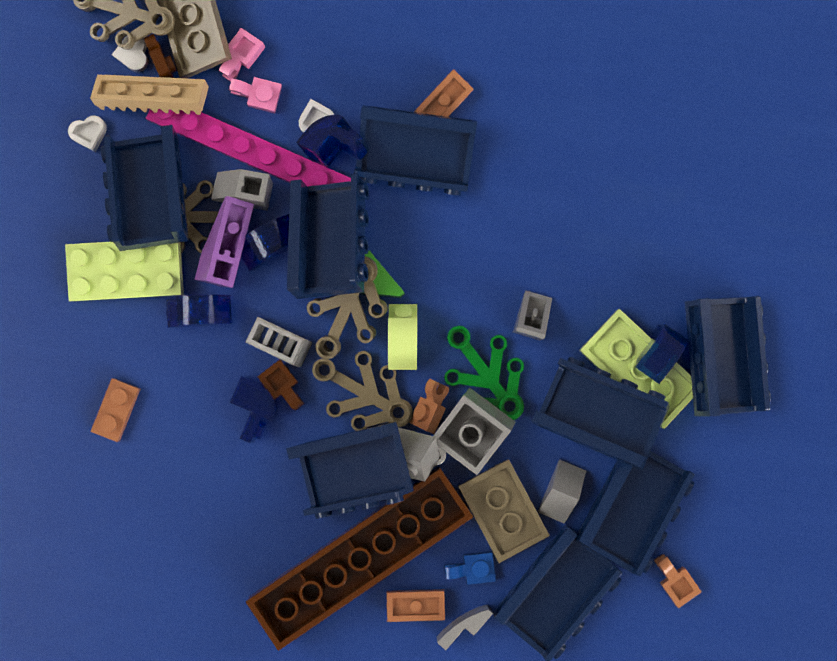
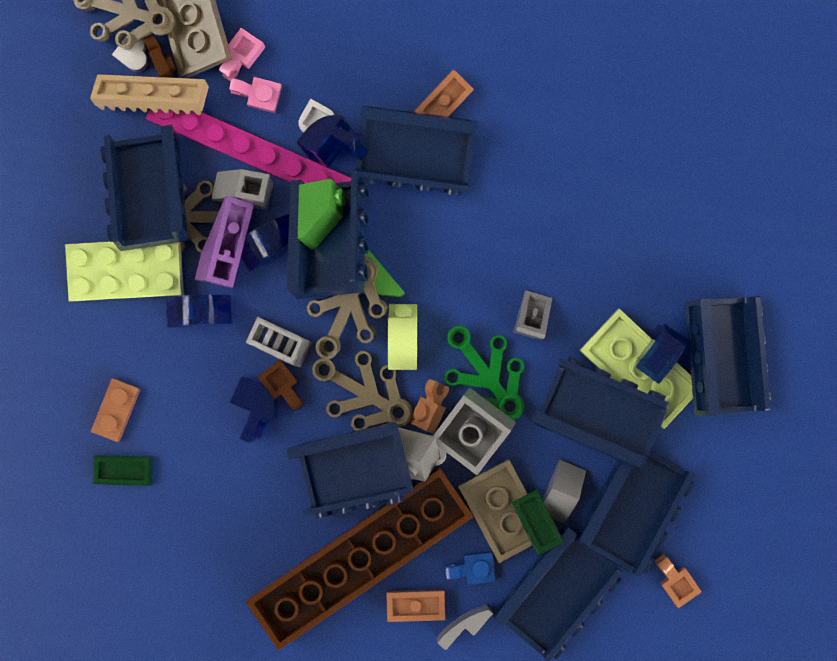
(88, 132): white tile -> none
(122, 470): none -> dark green tile
(319, 210): none -> bright green slope
(537, 522): none -> dark green tile

